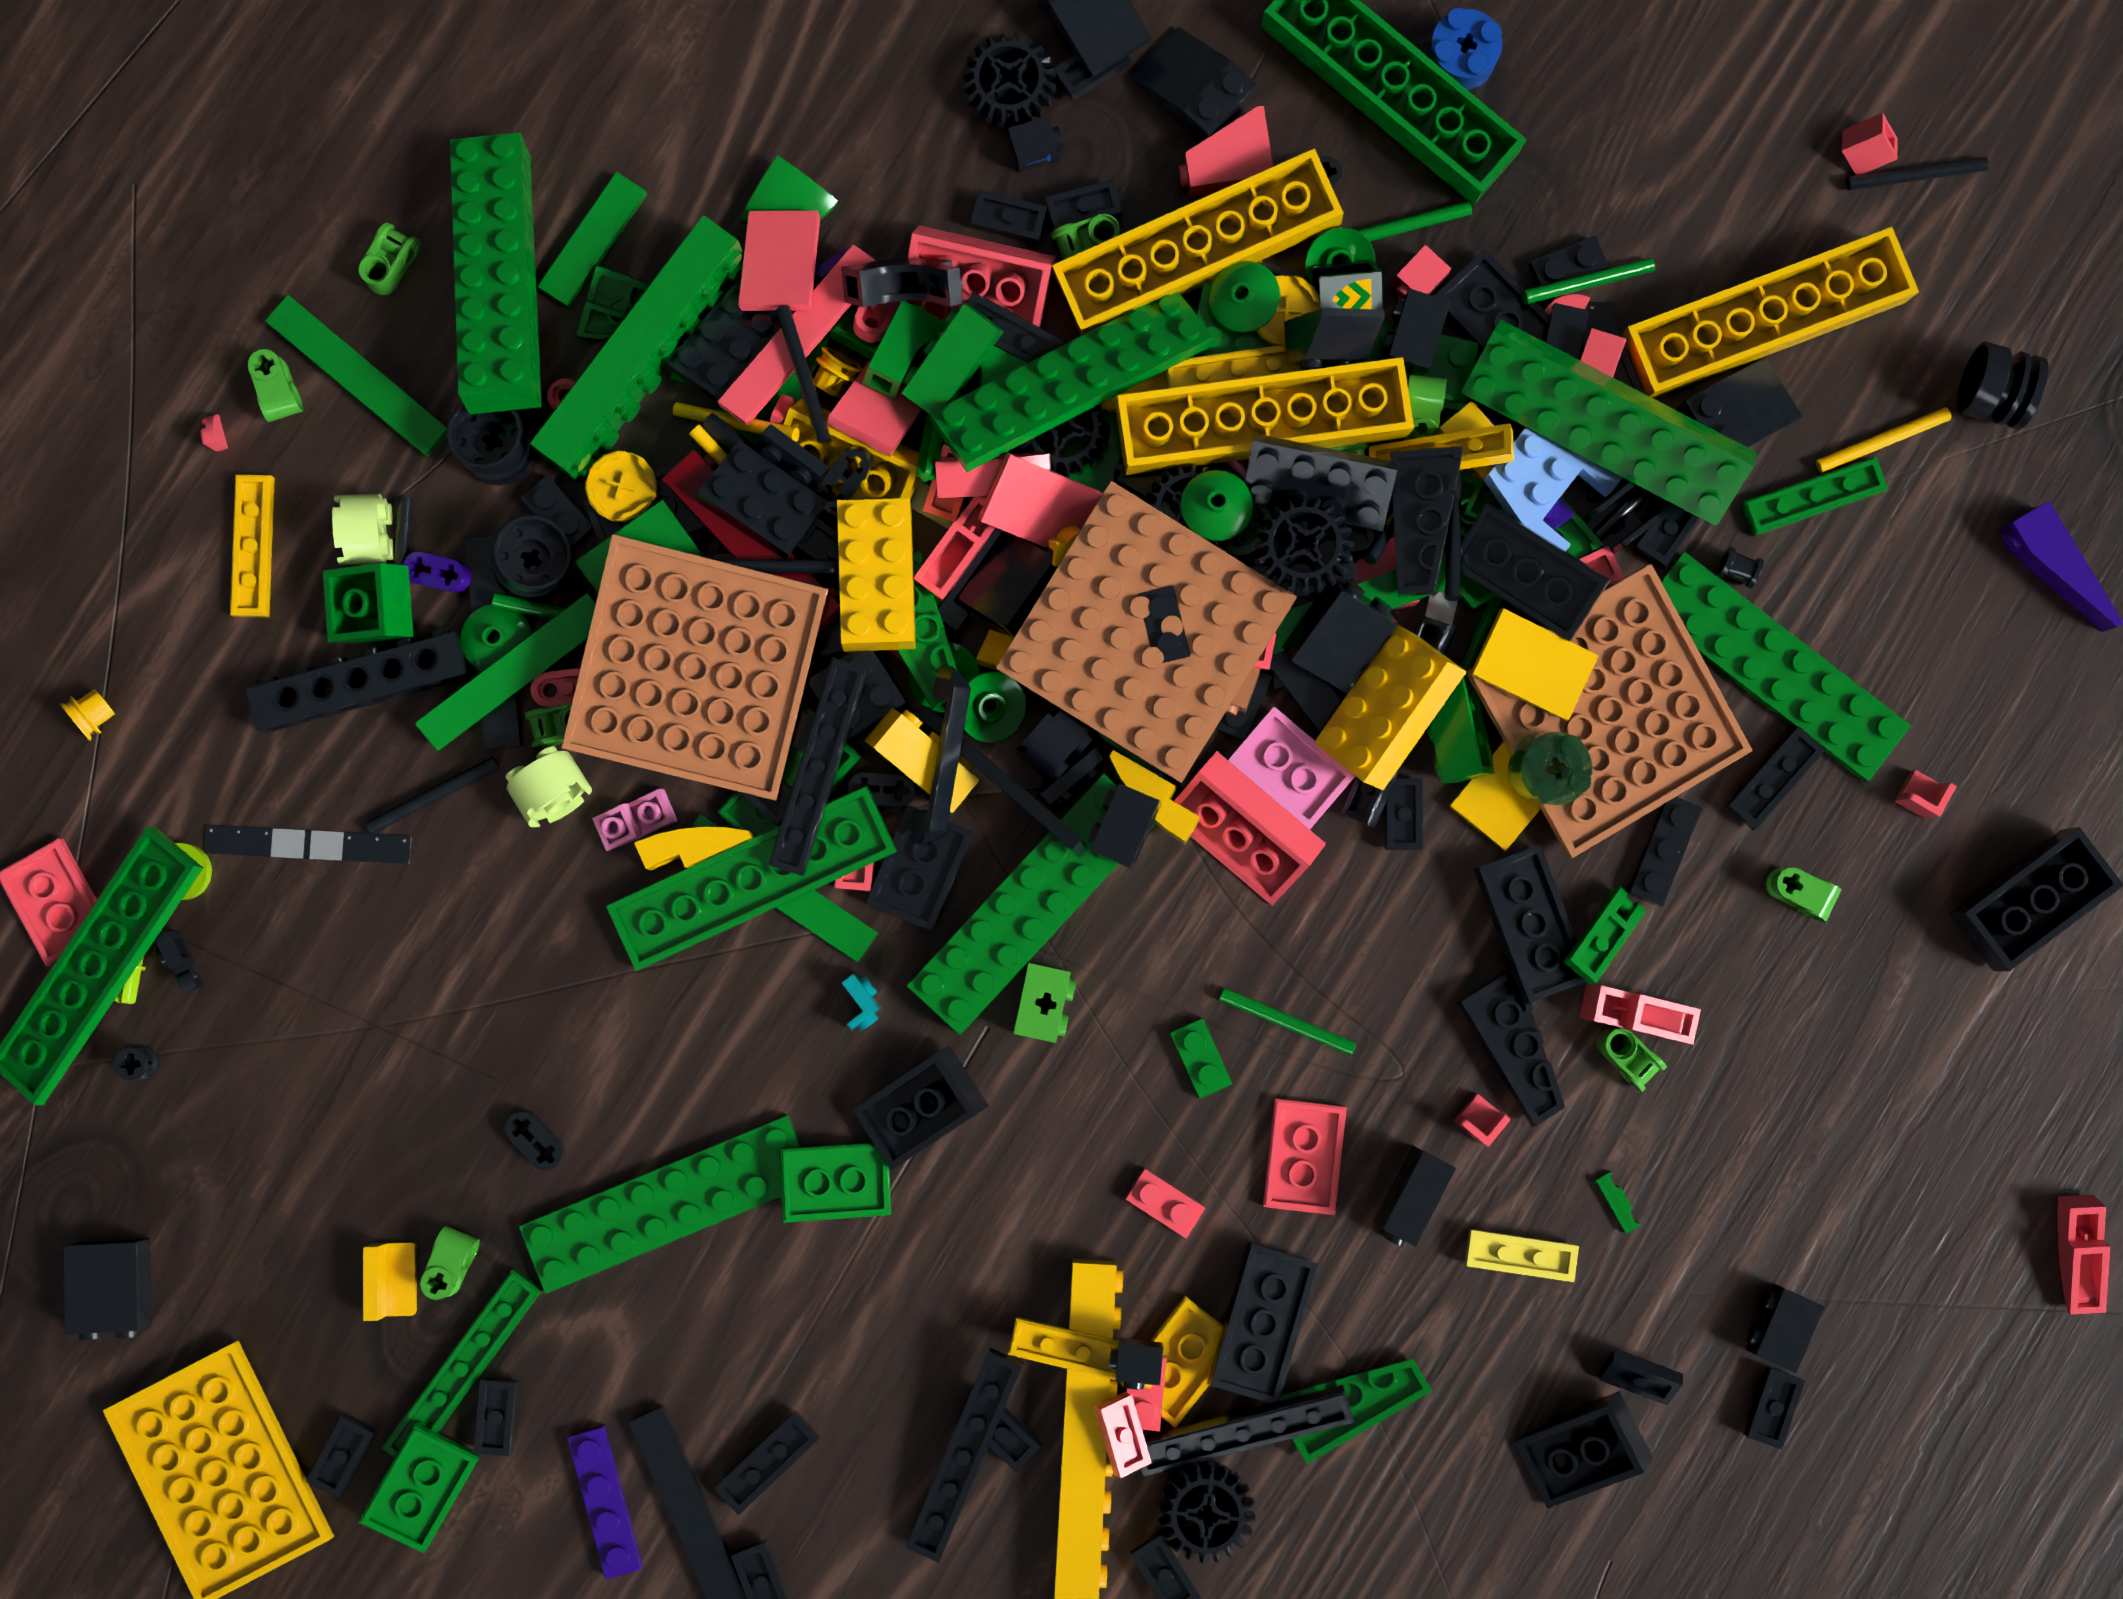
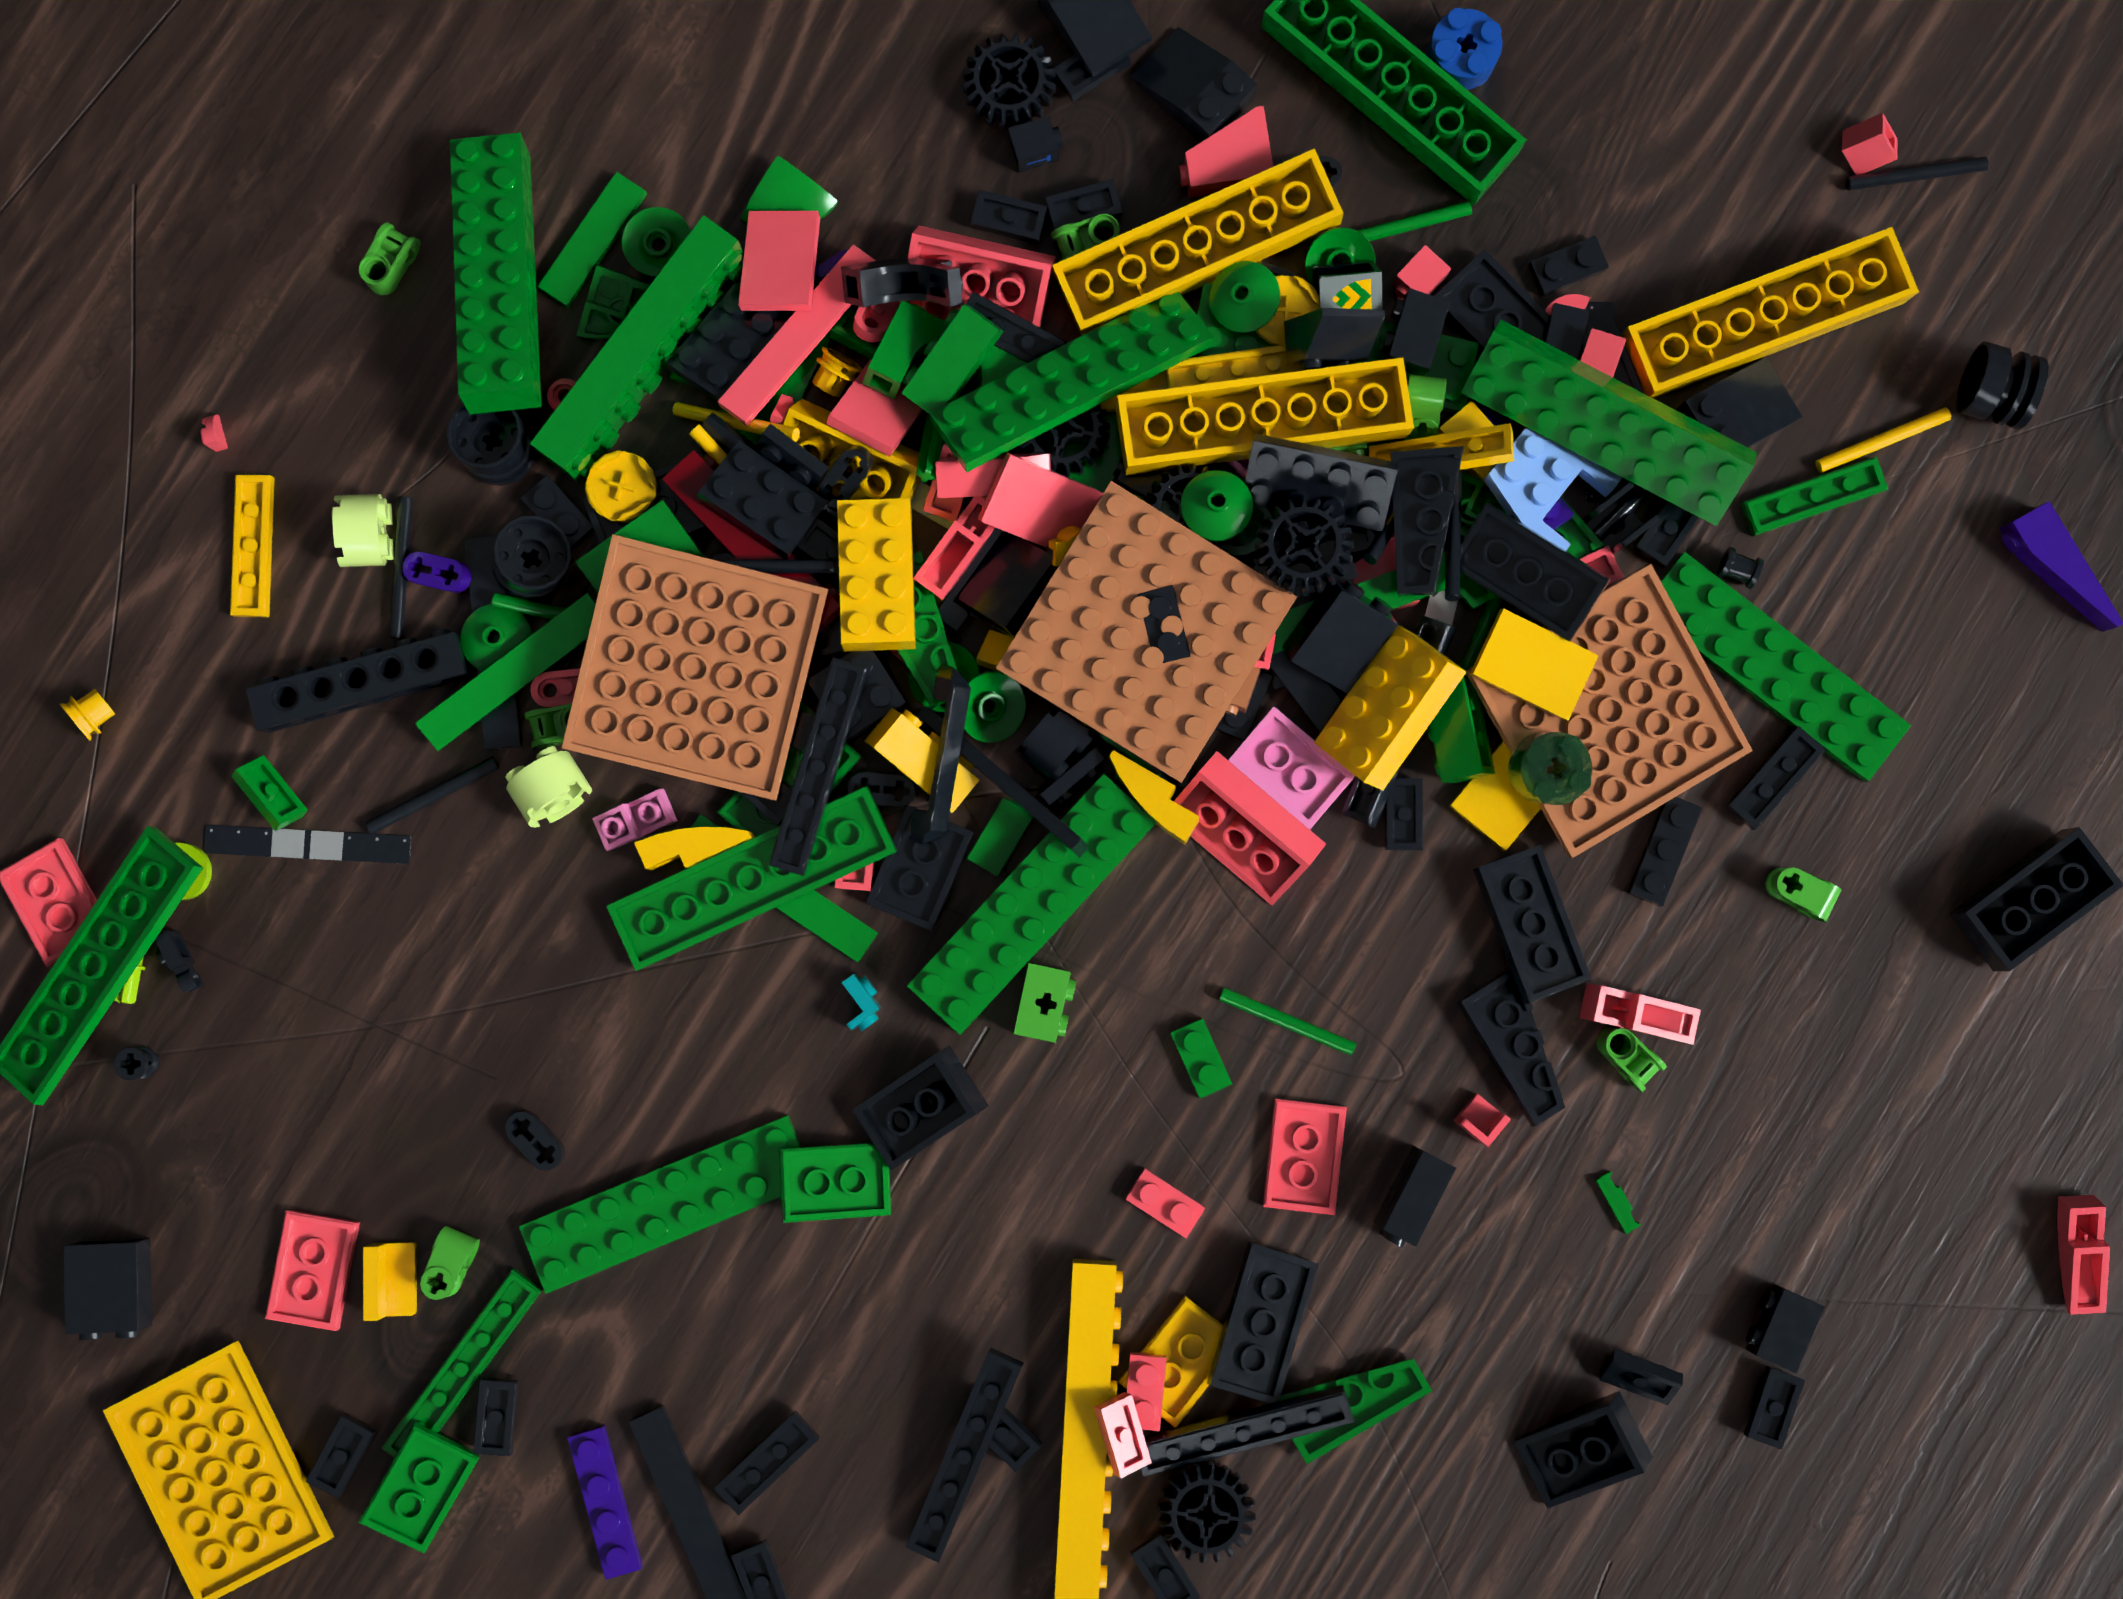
(269, 793): none -> green plate
(275, 391): bright green piece -> none
(312, 1270): none -> coral tile
(357, 375): green tile -> none
(368, 603): green brick -> none
(645, 230): none -> green dish
(803, 374): black bar -> none
(1000, 837): none -> green tile
(1062, 1348): yellow tile -> none
(1124, 825): black brick -> none
(1137, 1363): black brick -> none
(1521, 1255): light yellow plate -> none
(1588, 281): green bar -> none
(1604, 936): green plate -> none
(1924, 795): coral panel -> none

